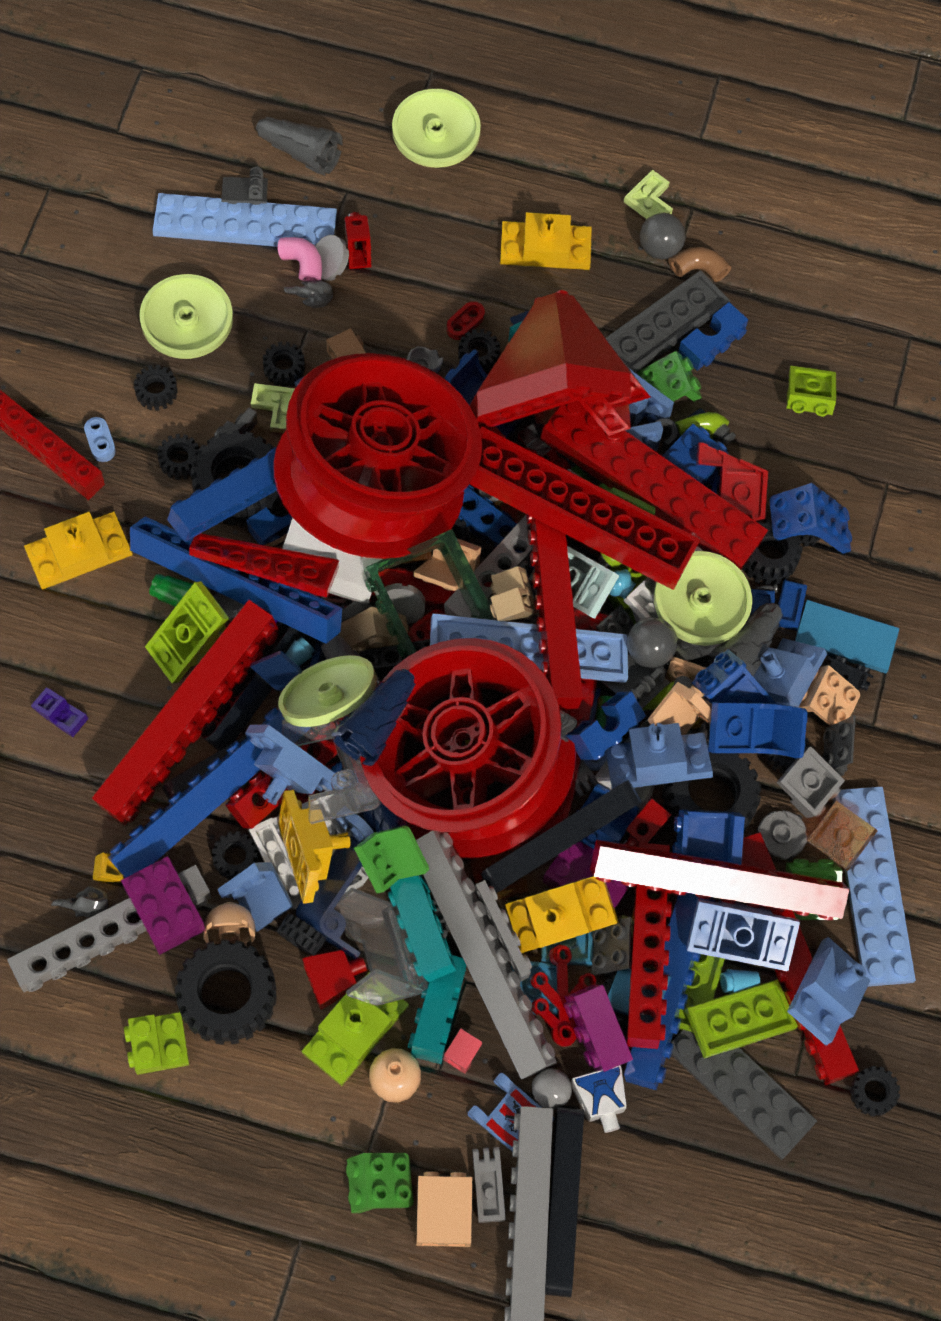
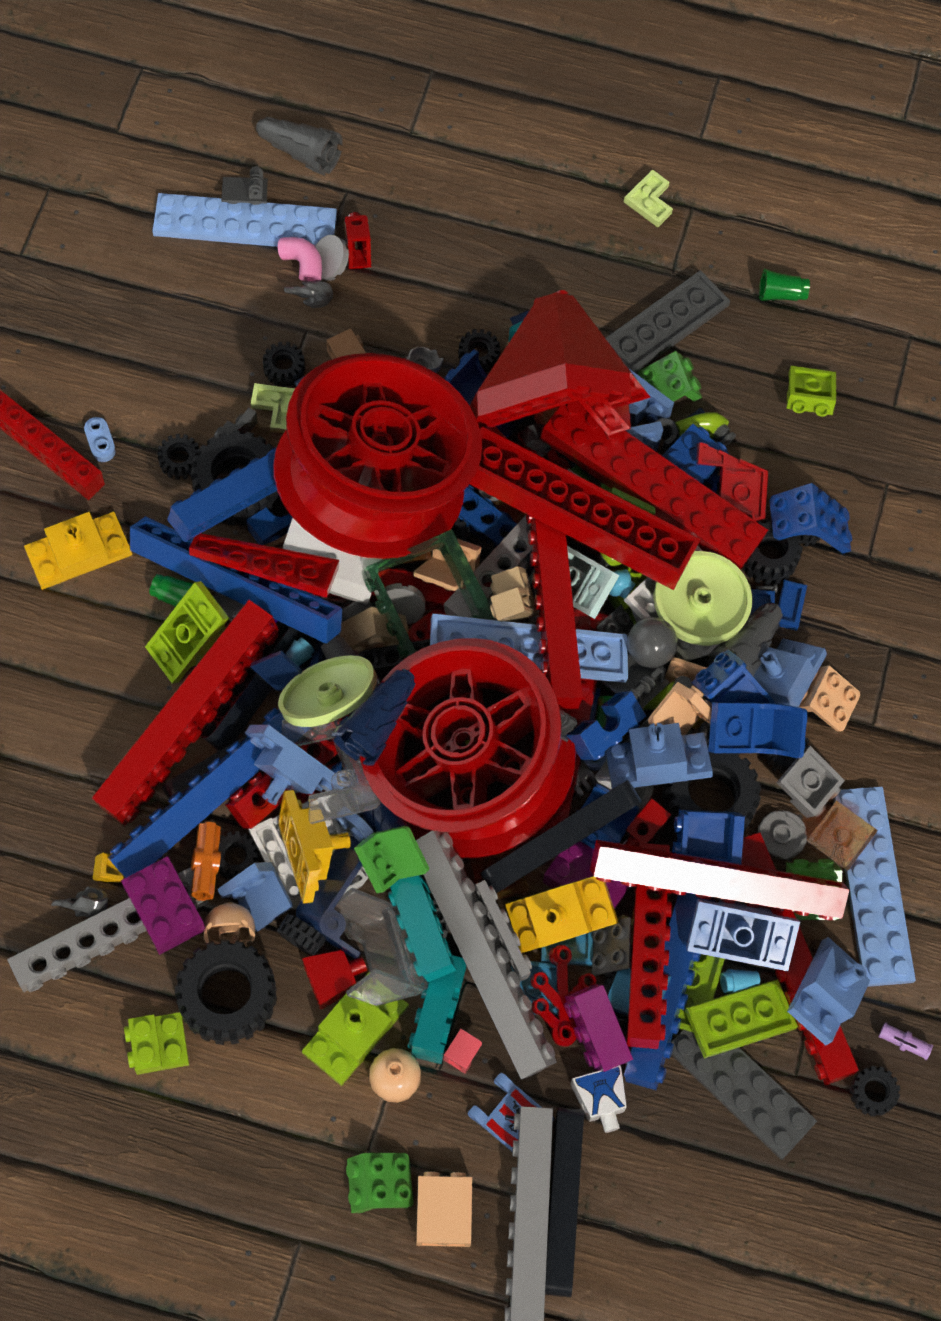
(59, 712): dark purple slope -> none
(155, 399): black tyre -> none
(186, 316): yellowish green dish -> none
(205, 861): none -> orange piece
(436, 128): yellowish green dish -> none
(463, 321): red plate -> none
(488, 1186): light grey hinge -> none
(546, 242): yellow brick -> none
(551, 1088): light grey hair -> none
(662, 235): dark grey piece -> none
(701, 259): medium nougat cylinder -> none
(702, 349): blue arch -> none
(782, 286): none -> green plant
(839, 744): dark grey hinge -> none
(848, 636): dark azure tile -> none
(857, 675): black hinge -> none
(921, 1048): none -> lavender pin

